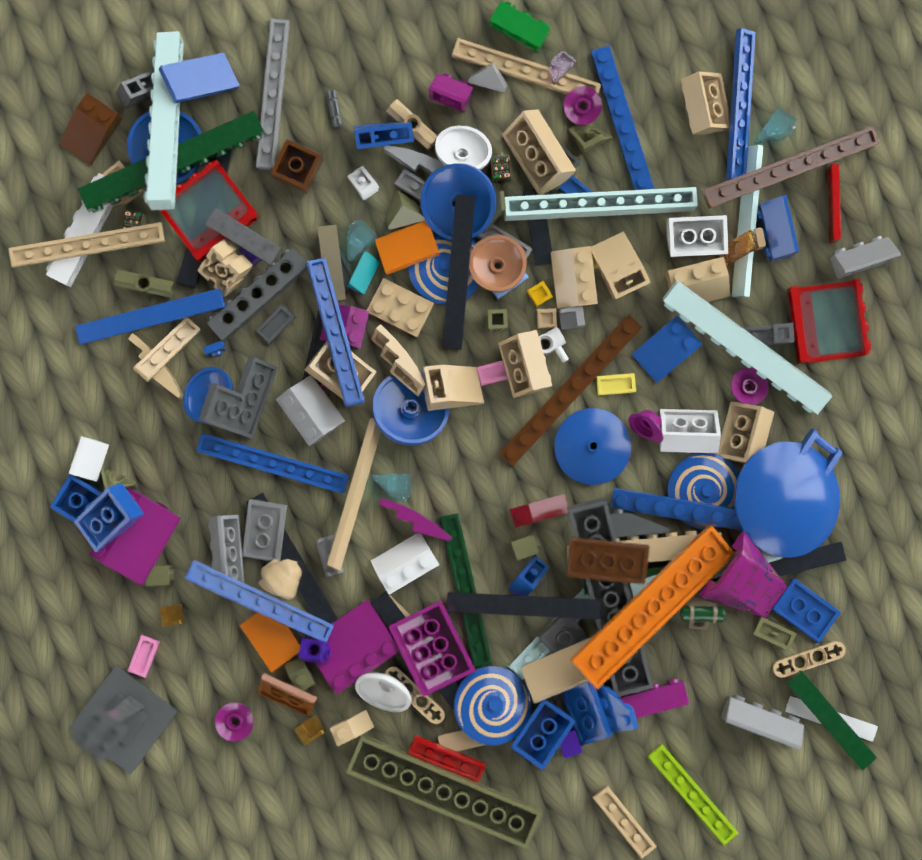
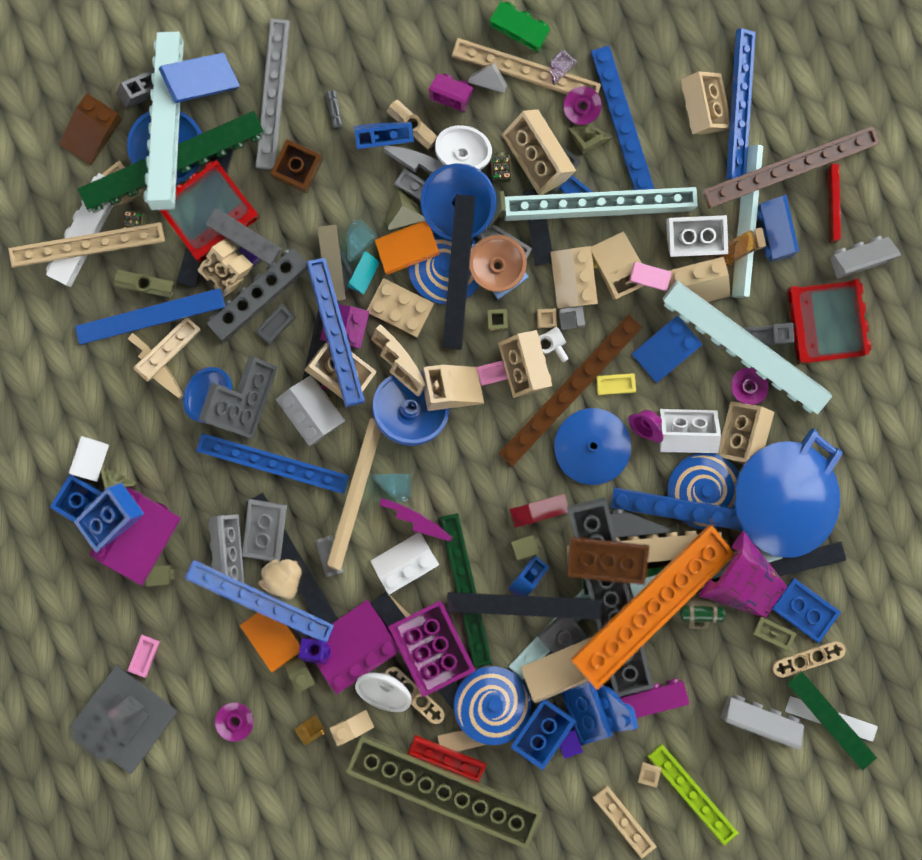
(172, 615): pearl gold panel -> none
(215, 349): blue plate -> none
(286, 695): dark orange tile -> none
(363, 183): white slope -> none
(539, 293): yellow tile -> none
(649, 775): none -> tan tile
(650, 276): none -> bright pink tile
(777, 128): clear light blue slope -> none

